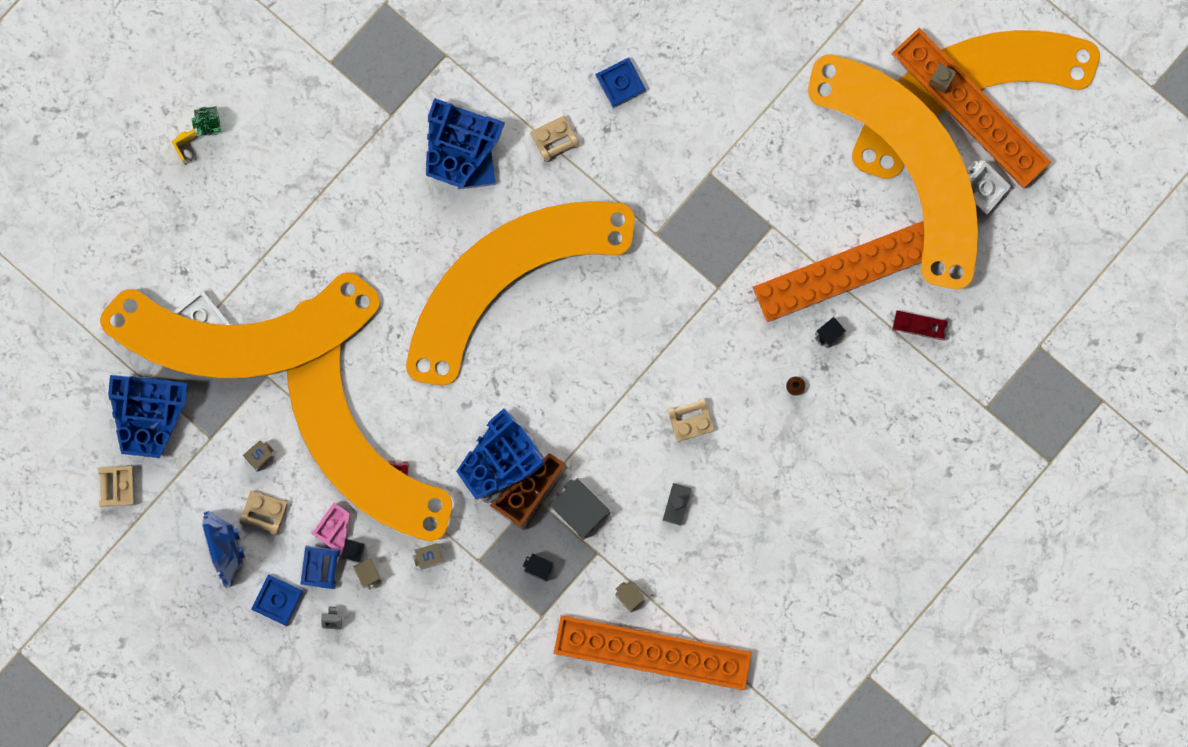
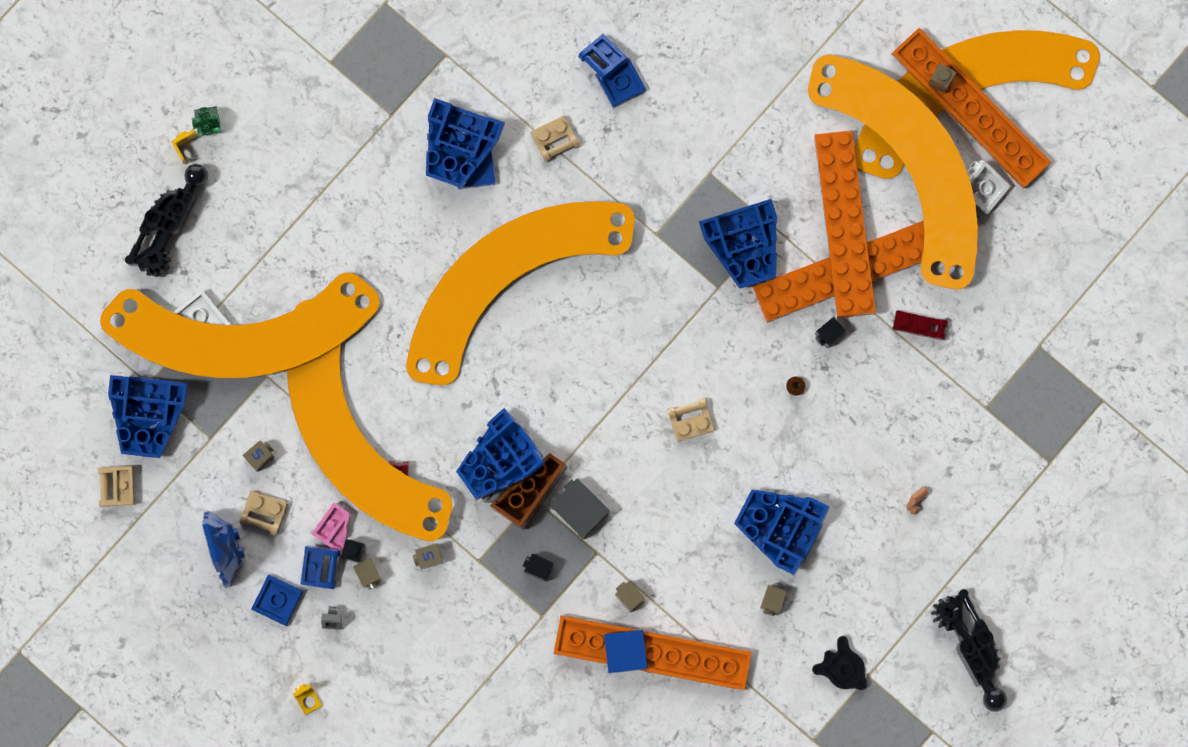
(165, 207): none -> black arm
(301, 693): none -> yellow bracket
(607, 52): none -> blue plate
(625, 651): none -> blue tile
(676, 504): dark grey tile -> none
(744, 242): none -> blue wedge
(772, 600): none -> dark tan brick
(782, 526): none -> blue wedge
(842, 668): none -> black tile
(844, 224): none -> orange plate
(915, 498): none -> nougat arm
(986, 654): none -> black arm

